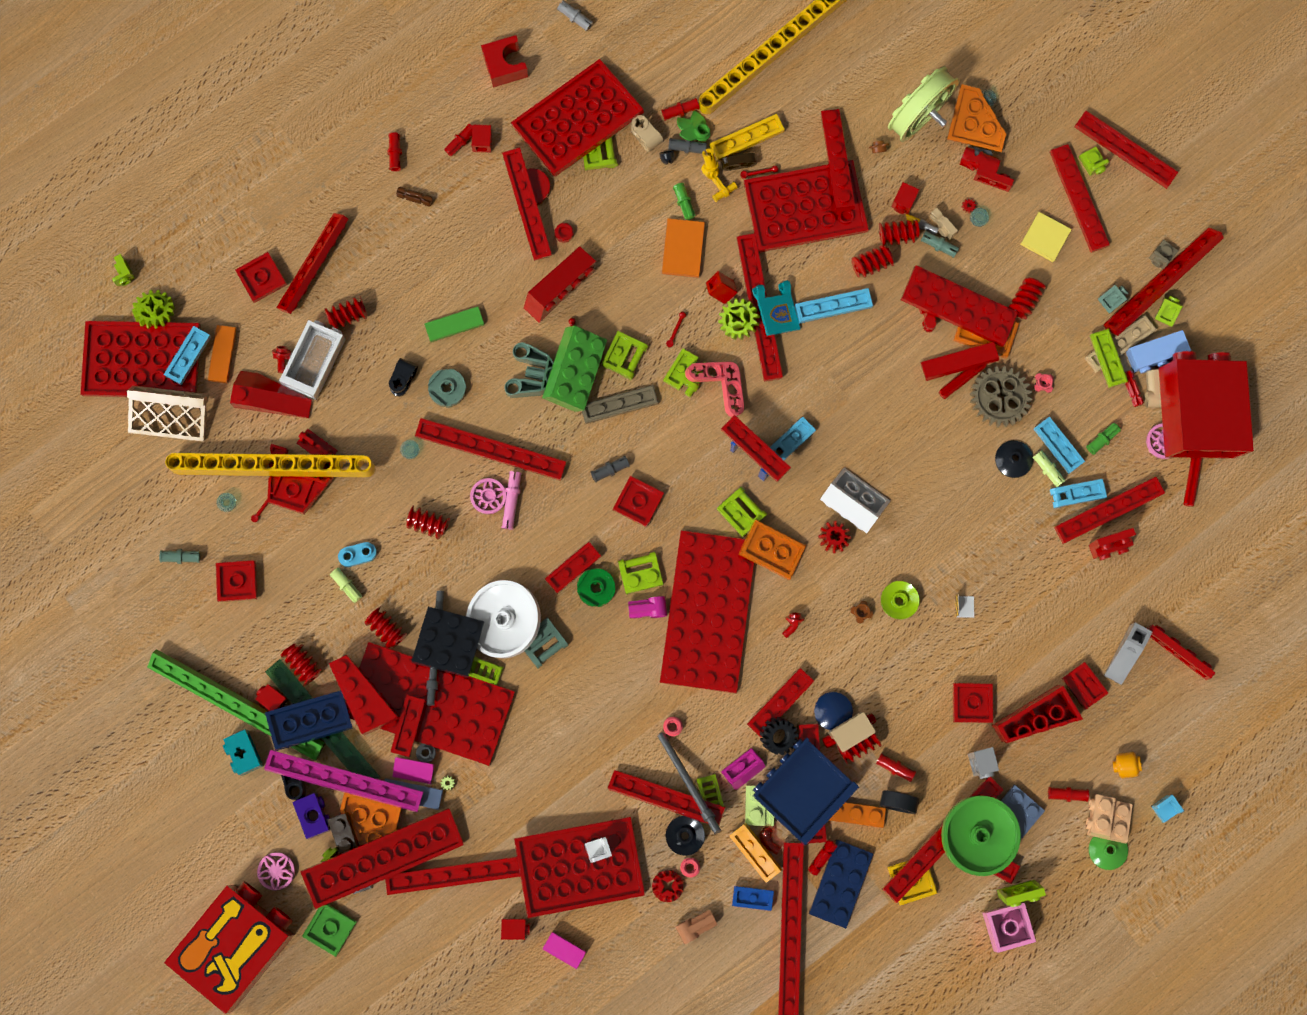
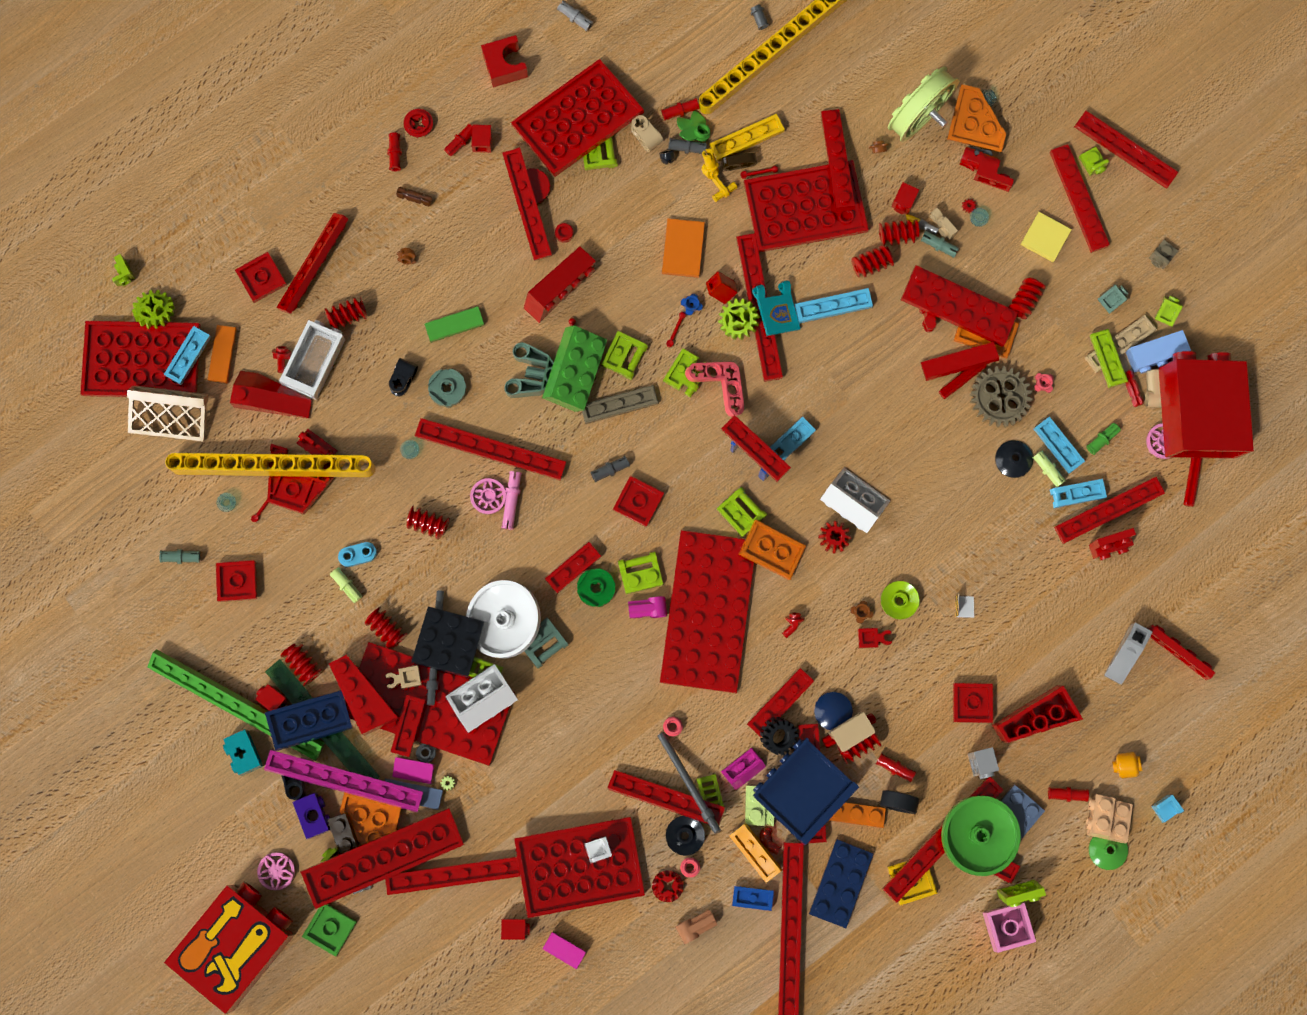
(406, 256): none -> dark orange plate
(407, 677): none -> tan plate
(417, 115): none -> red gear
(481, 698): none -> white slope
(684, 201): bright green axle -> none
(693, 298): none -> blue plate
(759, 16): none -> dark grey pin
(822, 857): red axle -> none
(870, 638): none -> red plate
(1084, 685): red plate -> none
(1163, 281): red plate -> none

